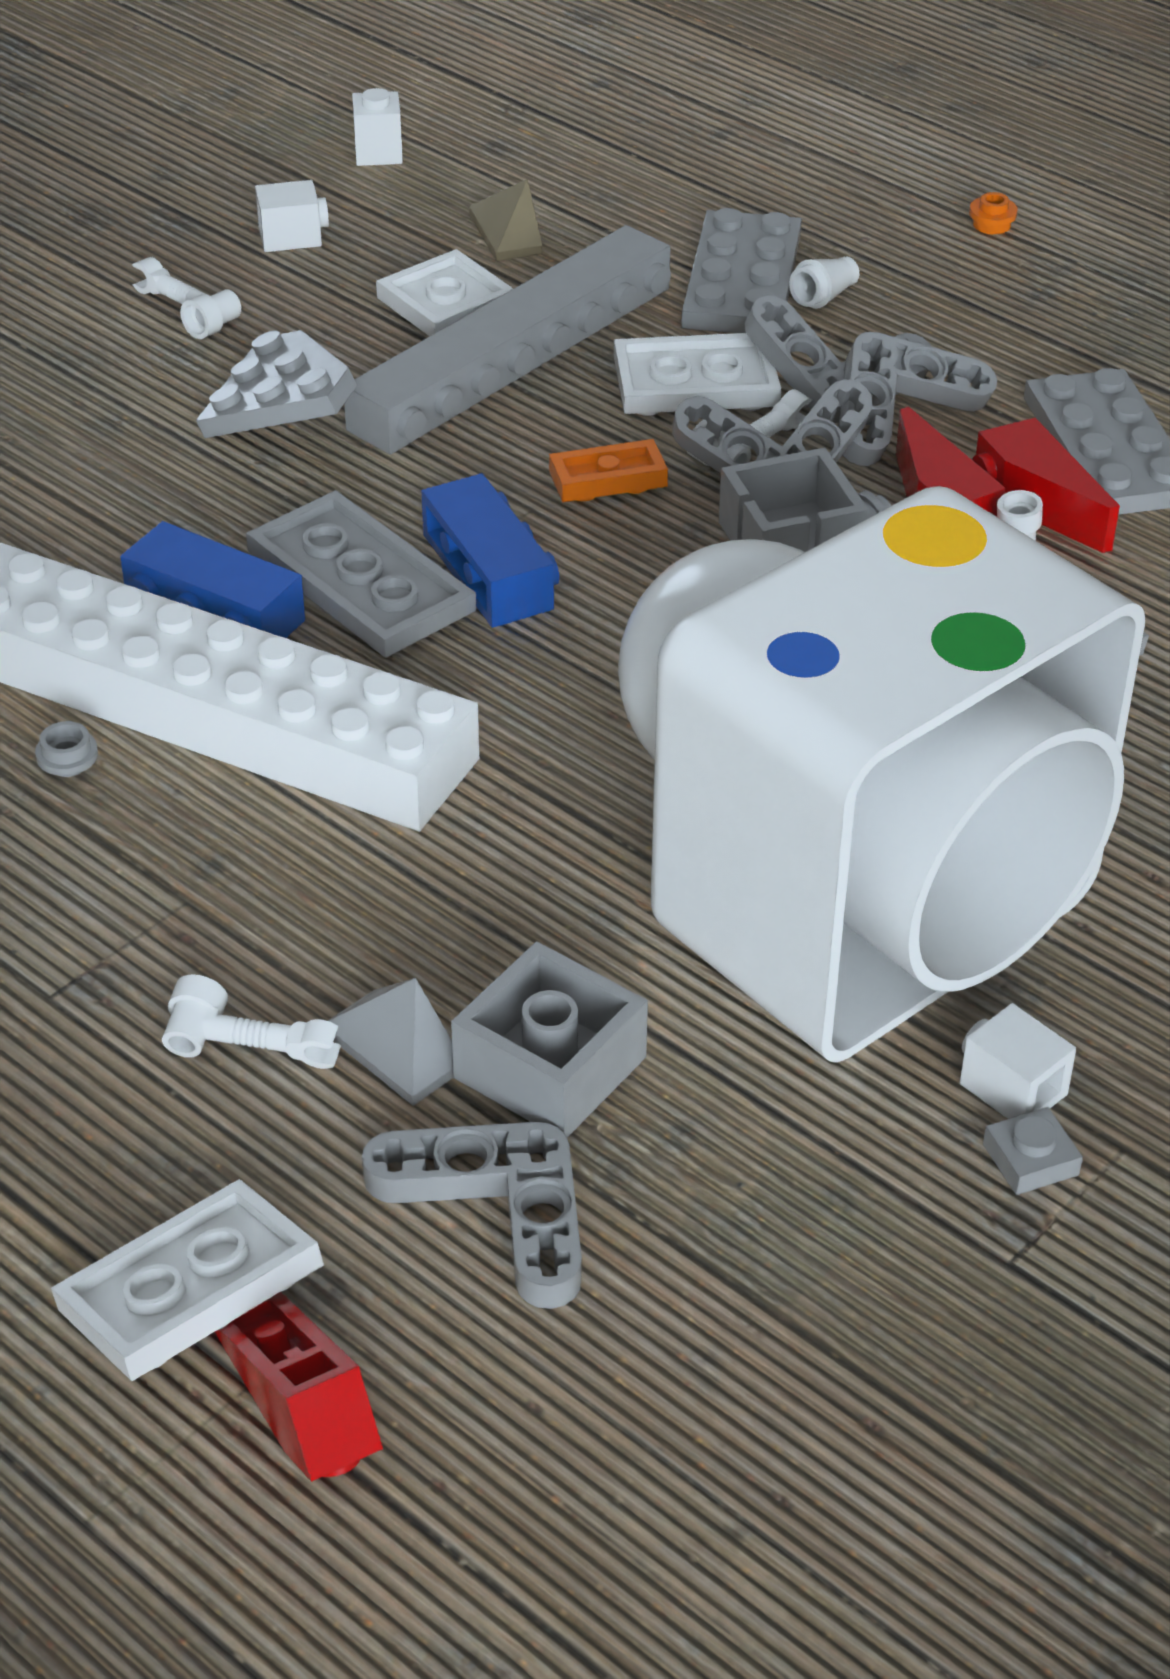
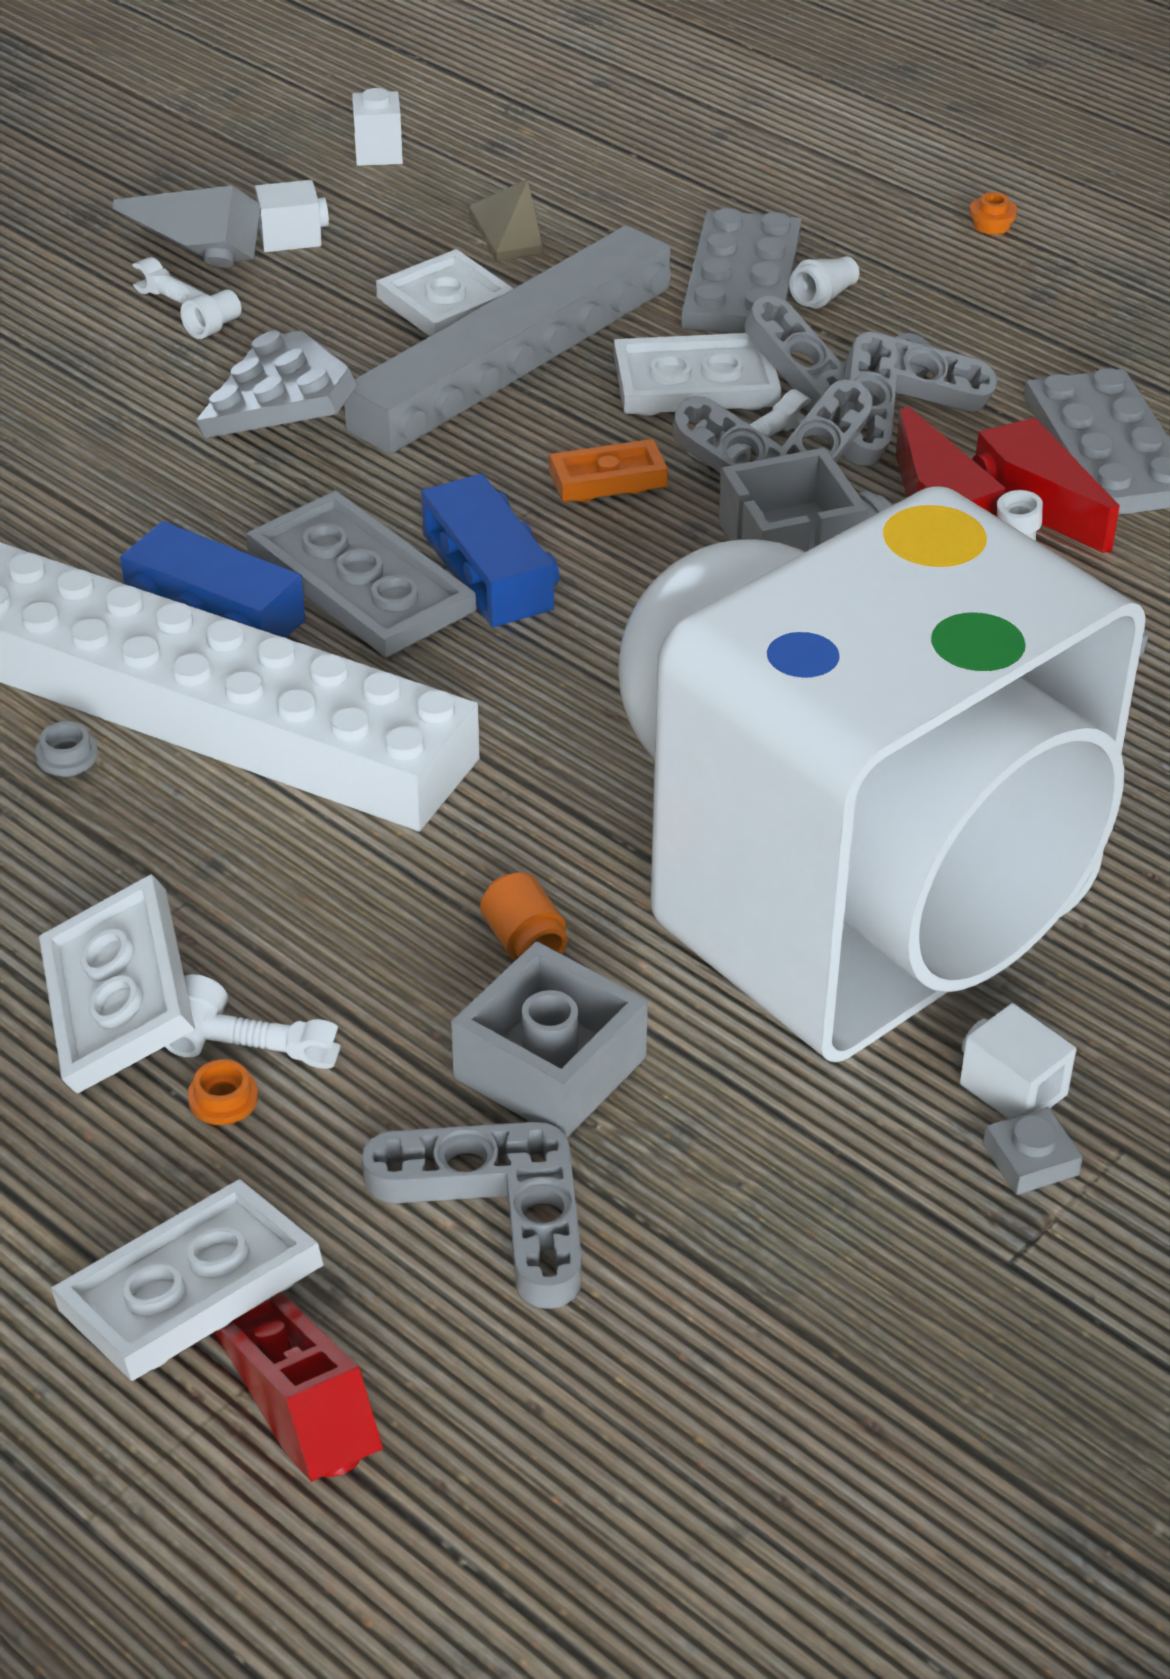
(115, 984): none -> white plate
(208, 221): none -> light grey slope
(222, 1092): none -> orange plate
(398, 1039): light grey slope -> none
(522, 914): none -> orange brick

